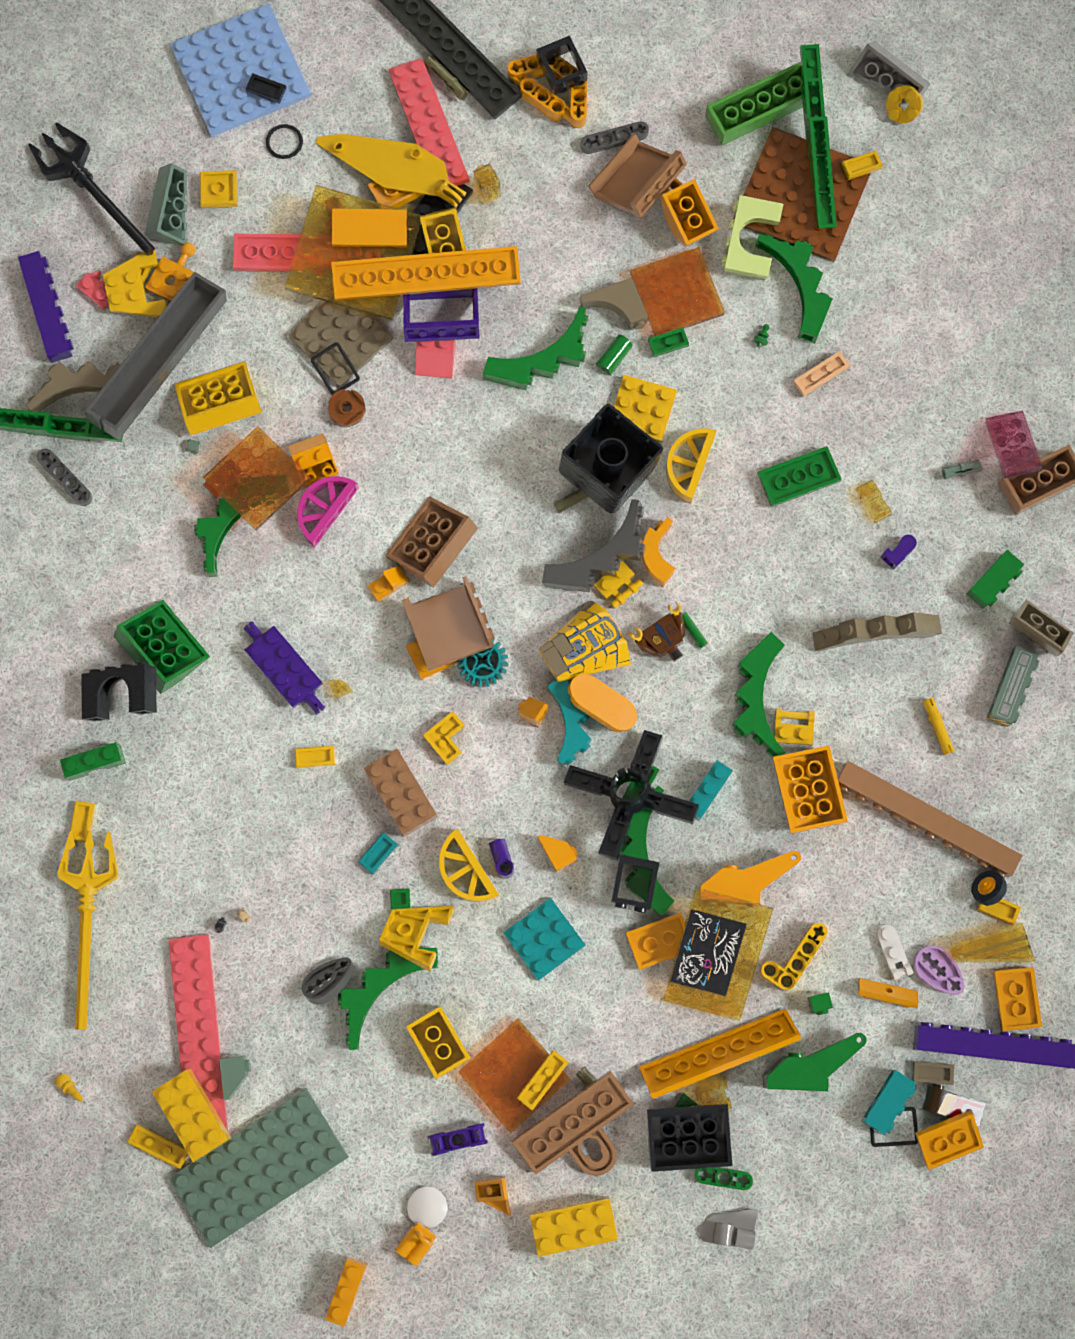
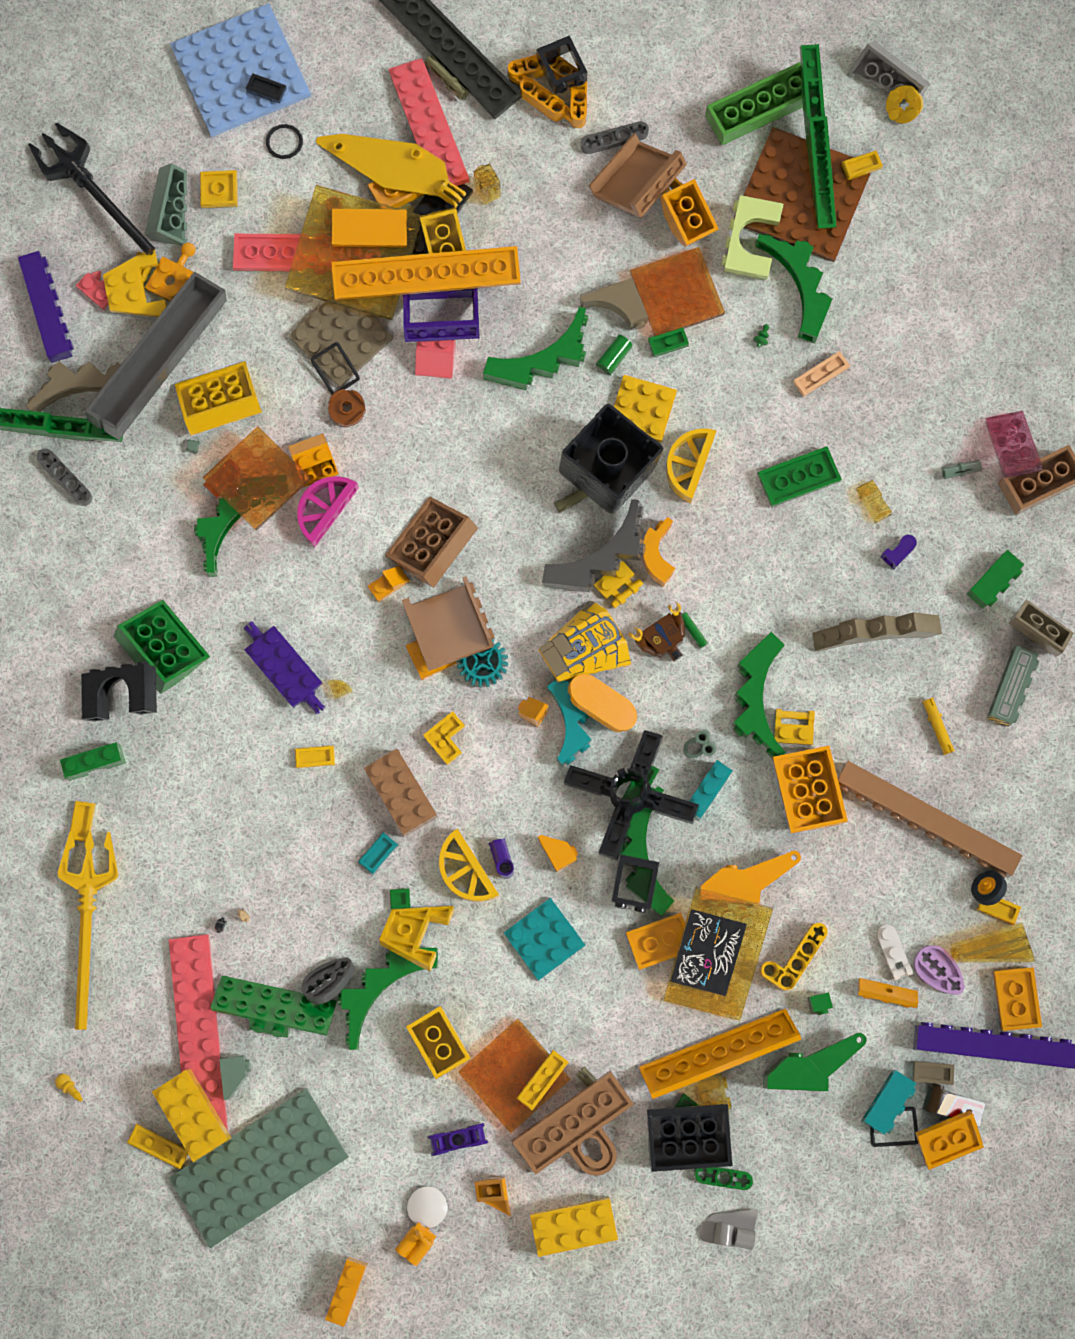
(272, 1008): none -> green bracket
(702, 737): none -> sand green piece

